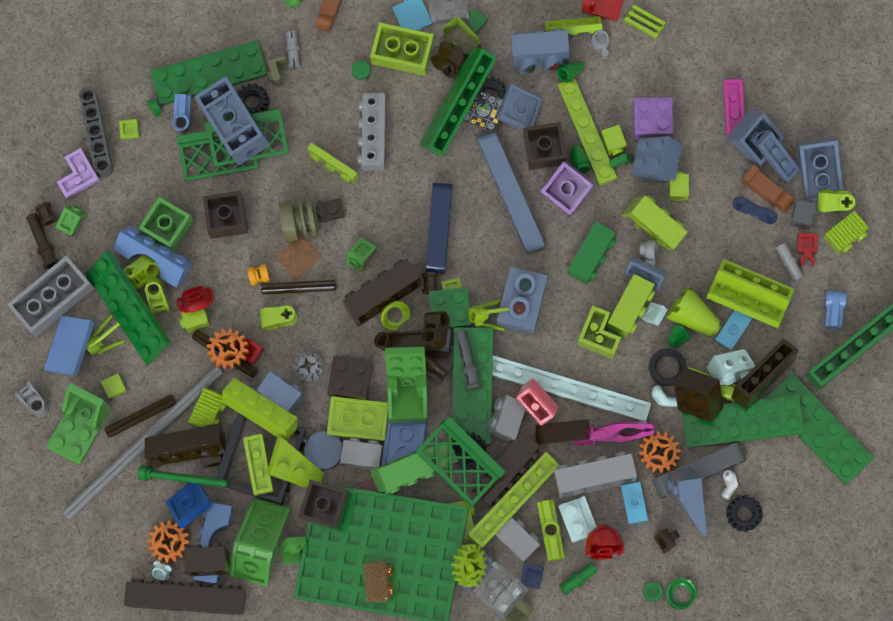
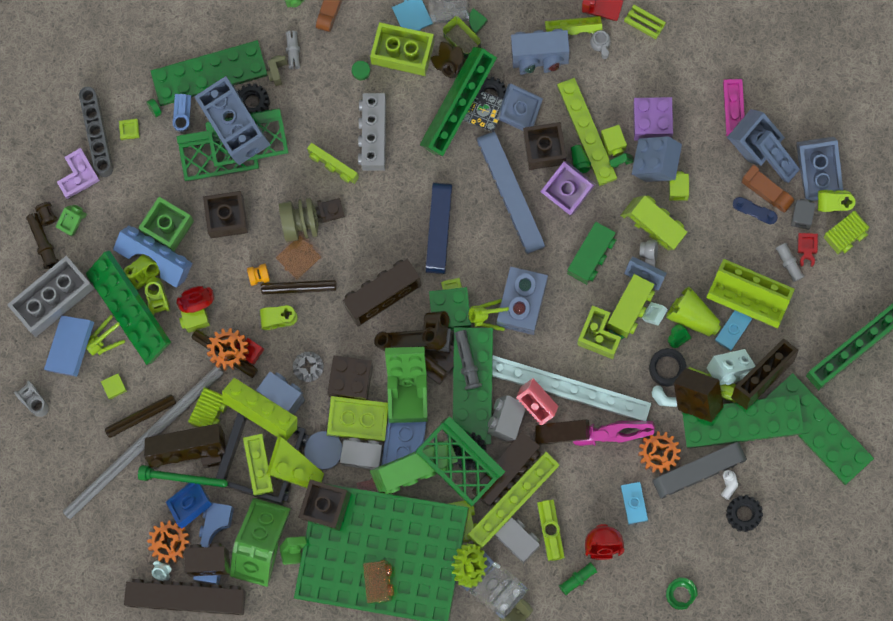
(80, 424): bright green bracket -> none
(360, 254): bright green bracket -> none
(392, 325): lime piece -> none
(430, 282): dark brown bush -> none
(532, 576): dark blue panel -> none
(569, 71): green cone -> none
(577, 518): light aqua plate -> none
(595, 475): light grey brick -> none
(652, 592): green tile -> none
(666, 540): dark brown tile -> none
(688, 491): sand blue slope -> none
(834, 308): medium blue piece -> none

